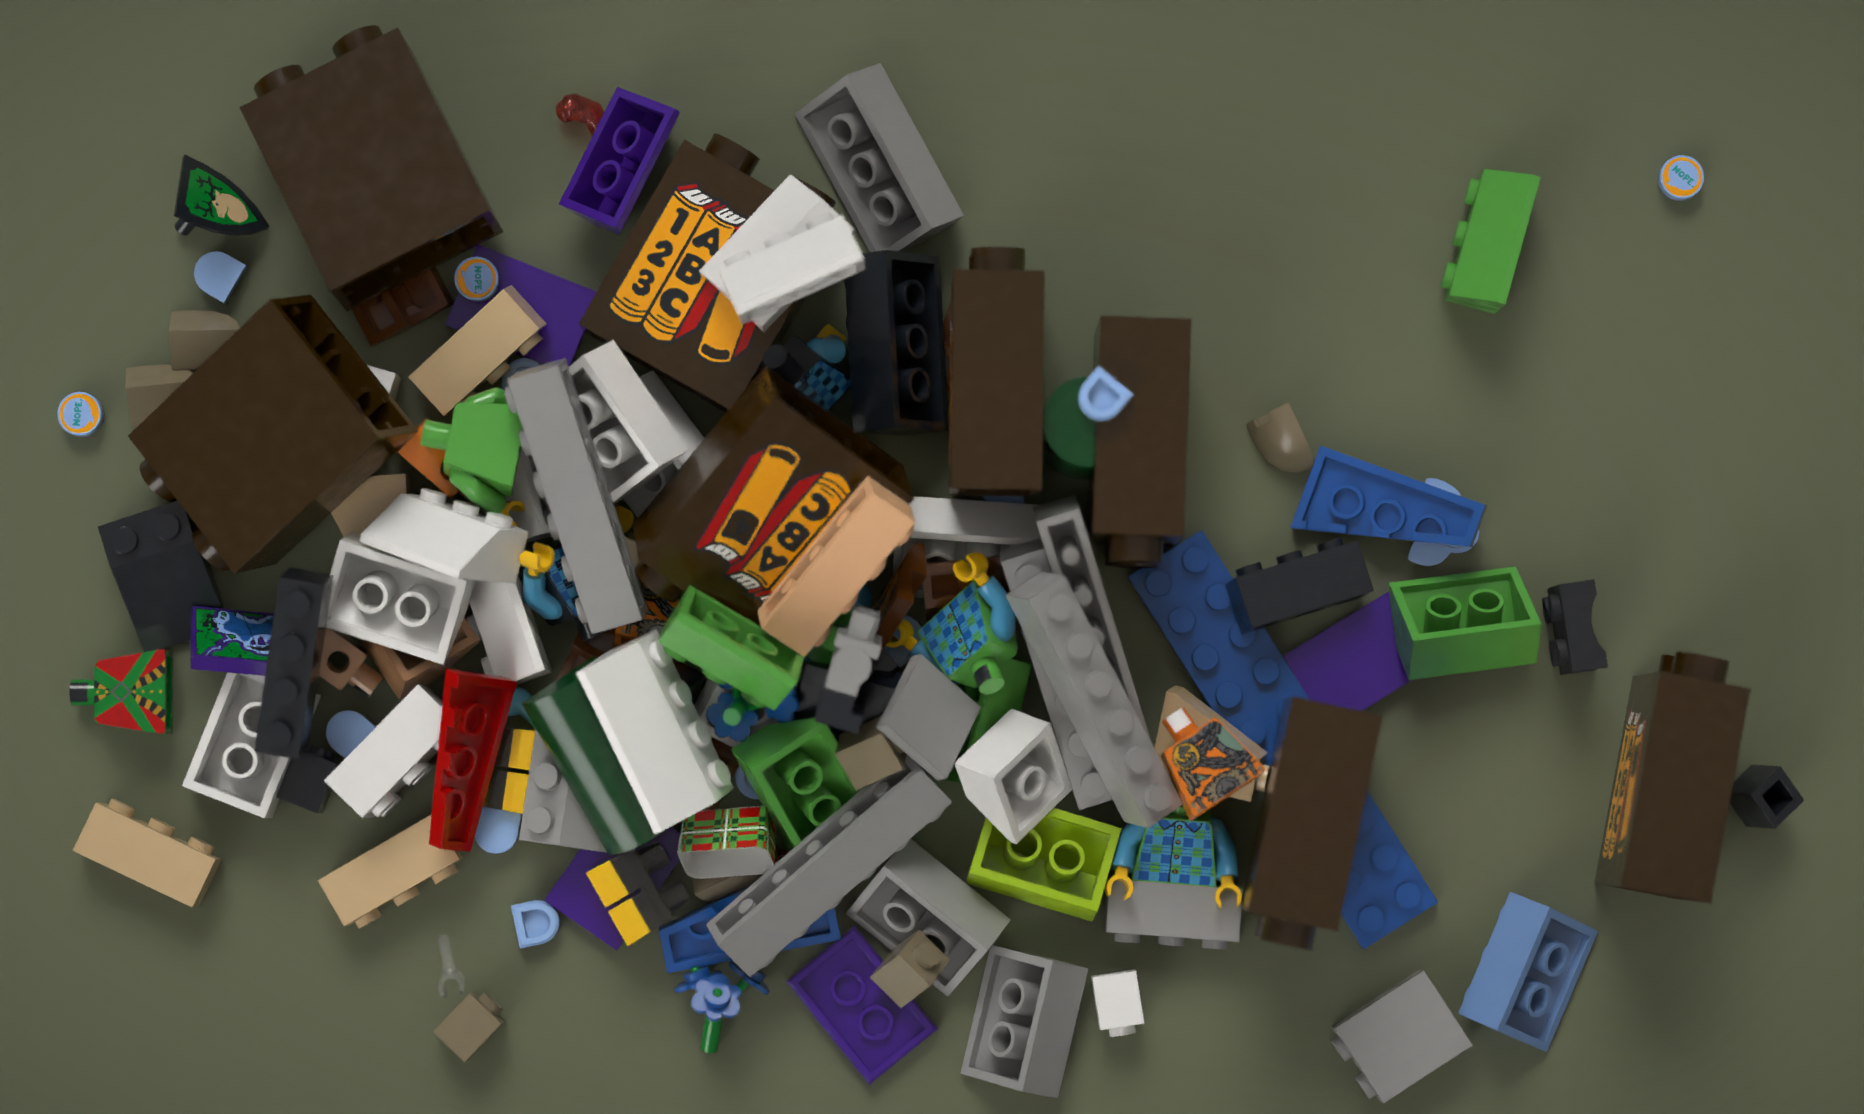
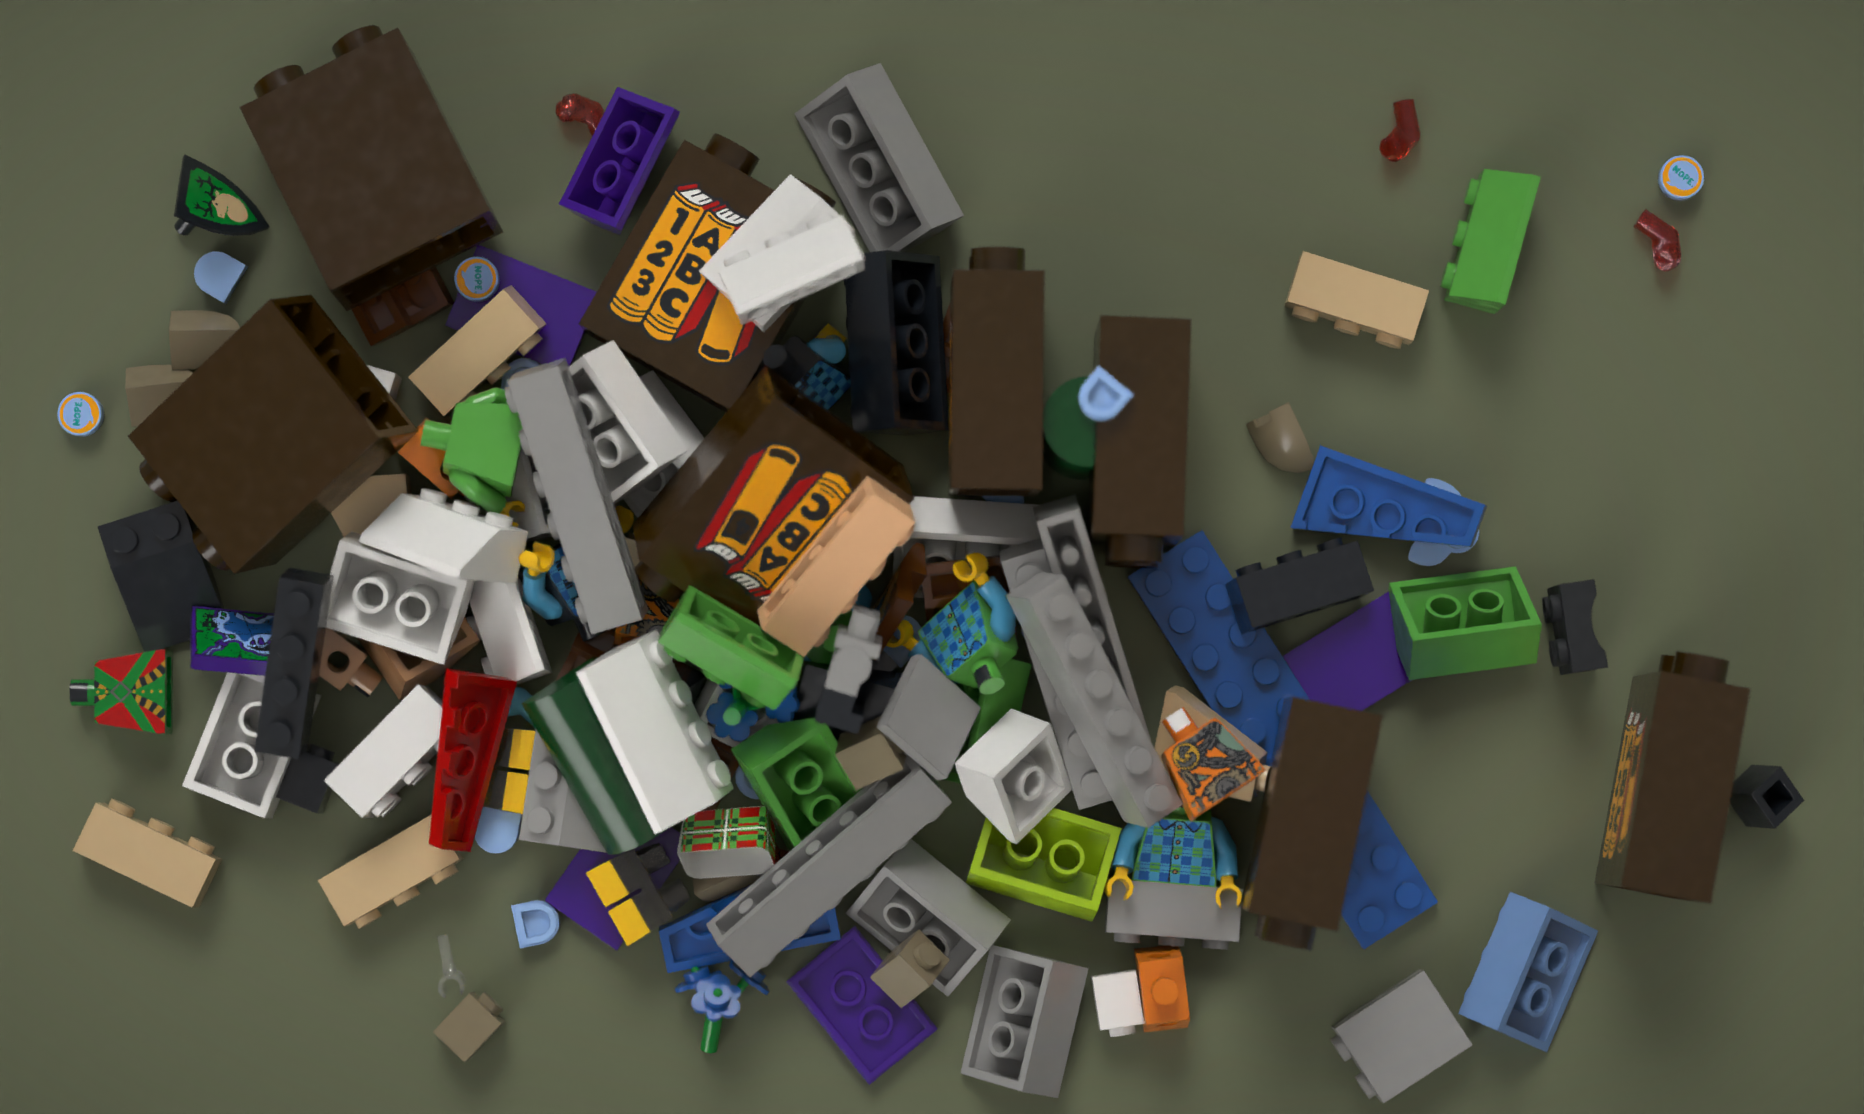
(347, 731): light blue tile -> none
(1162, 988): none -> orange torso
(1355, 300): none -> tan brick
(1404, 135): none -> clear red arm
(1664, 240): none -> clear red arm

